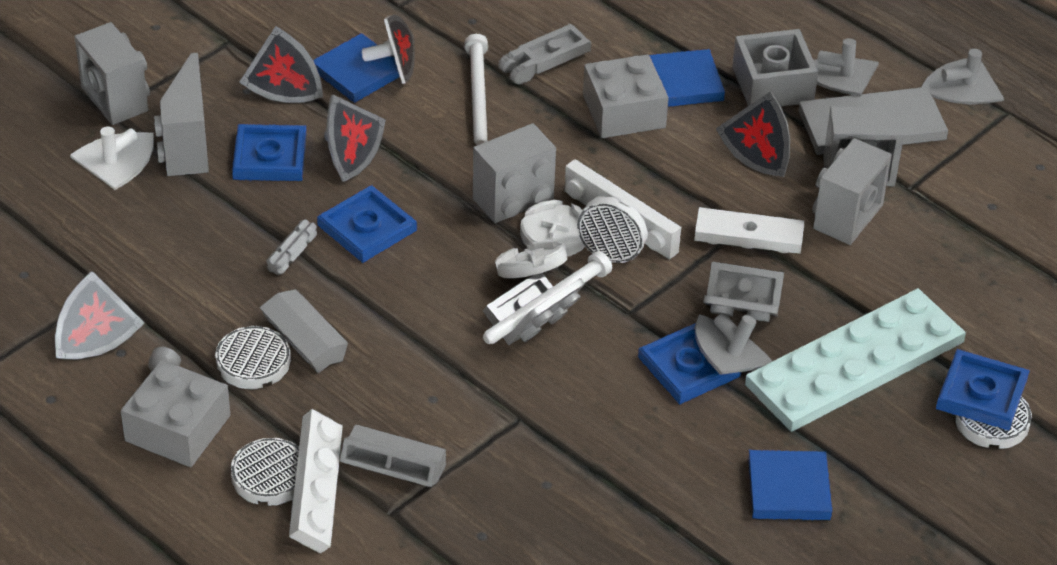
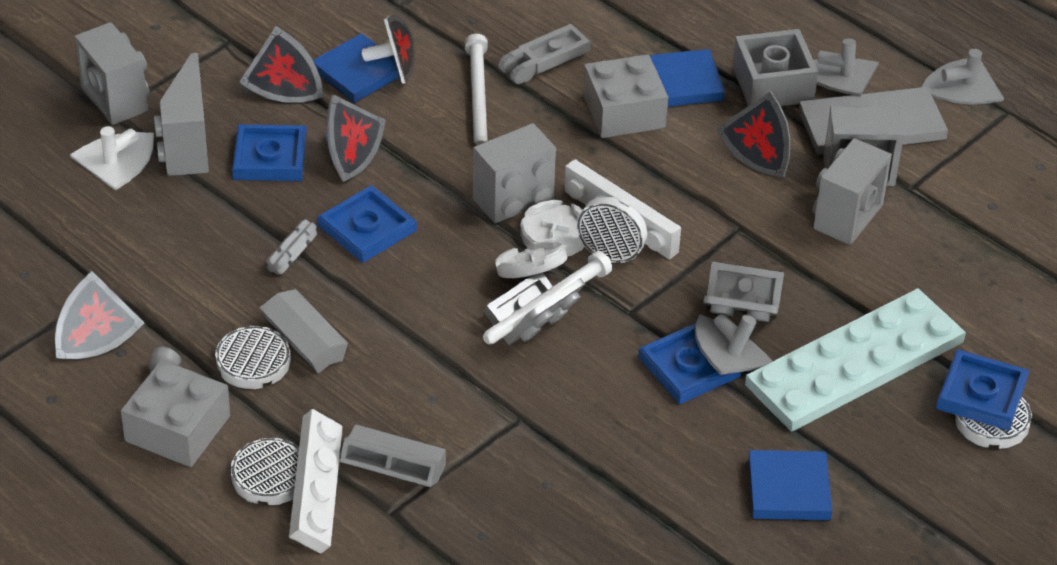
(749, 230): white tile -> none

